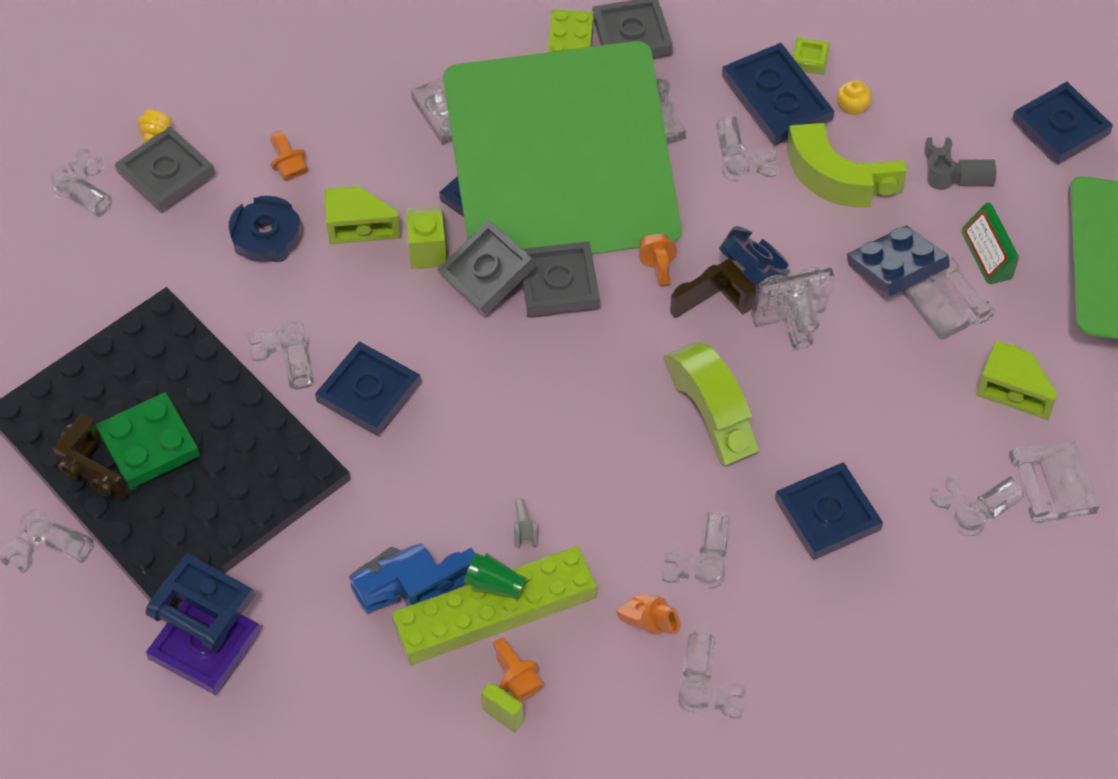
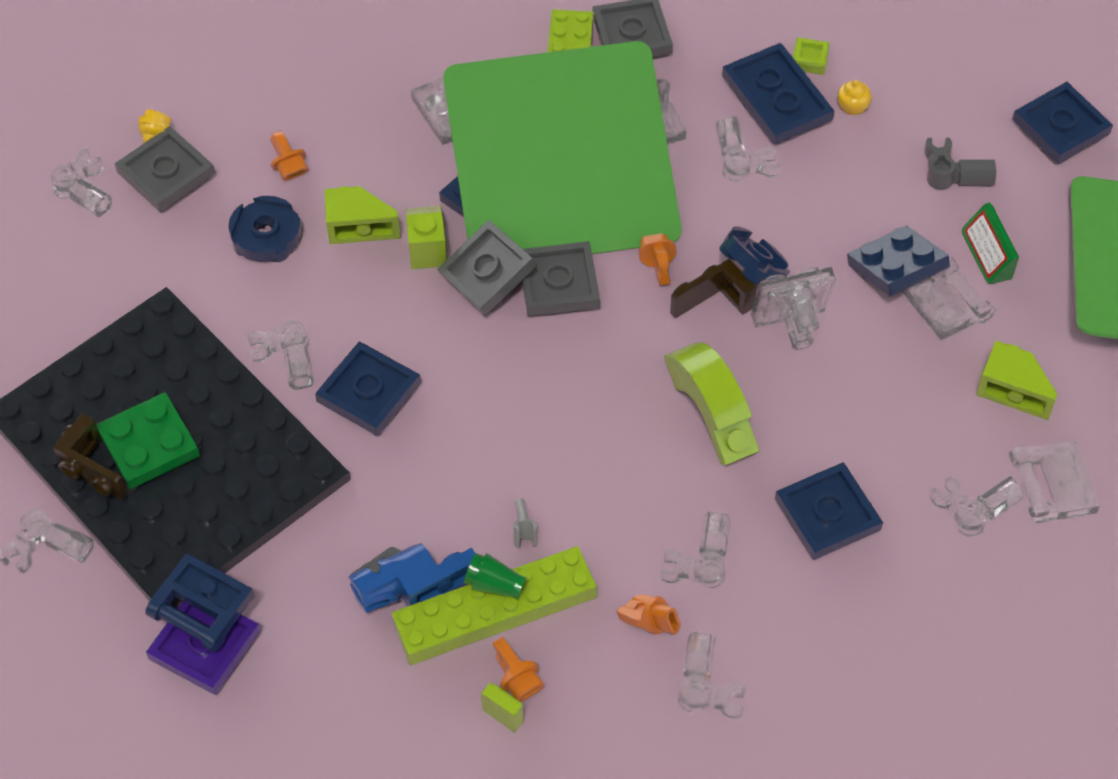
(836, 177): lime arch -> none

